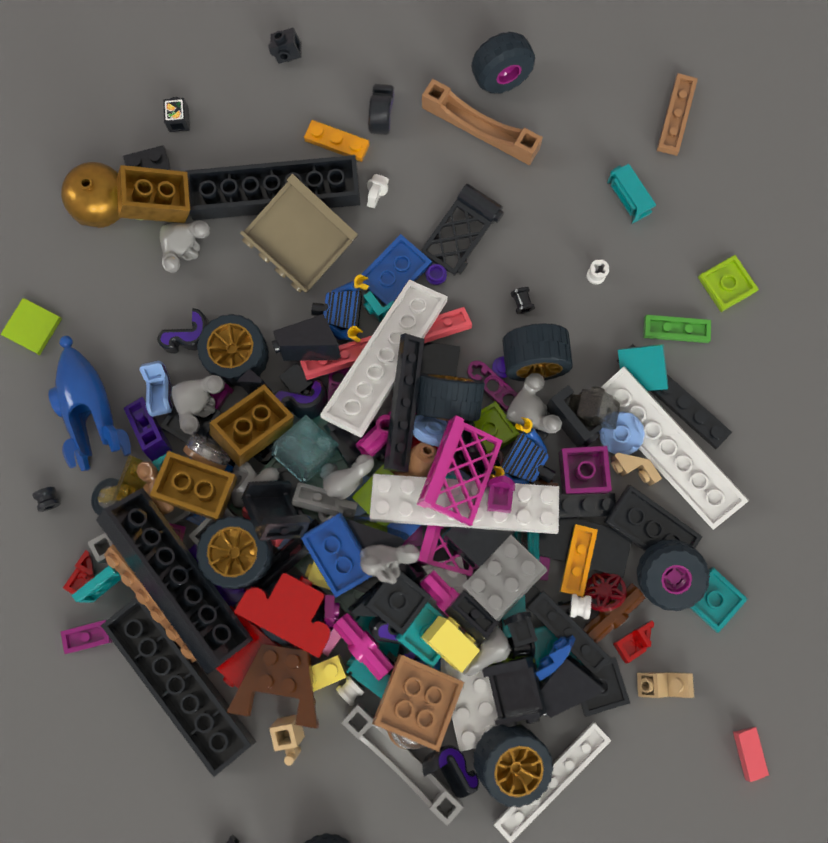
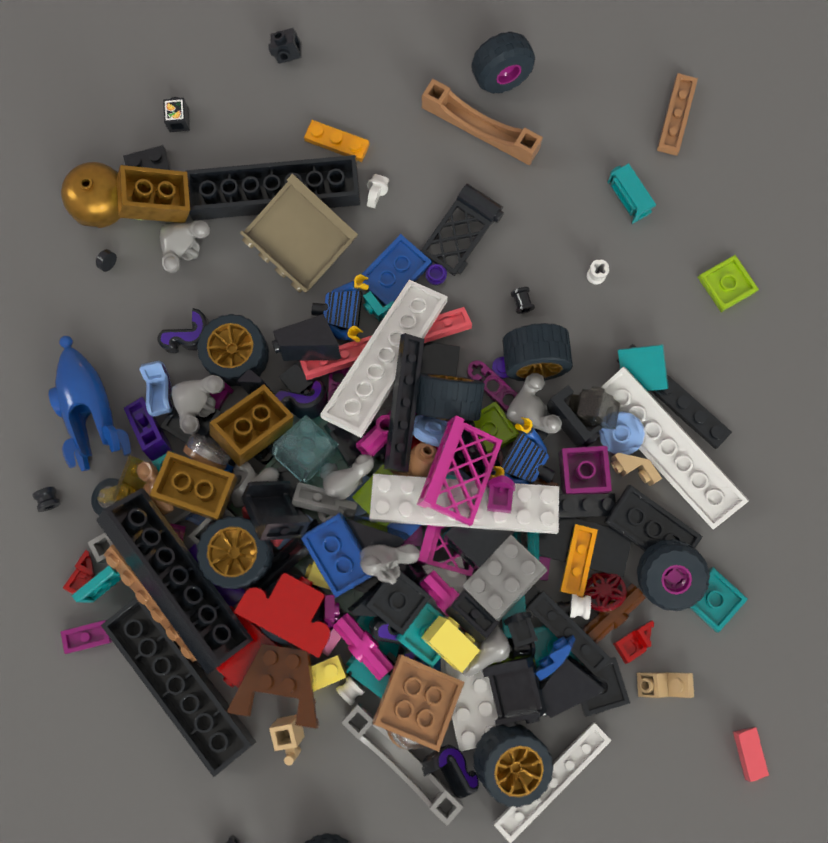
(31, 326): lime tile -> none
(106, 260): none -> black tile
(380, 109): black animal -> none
(677, 328): bright green plate -> none

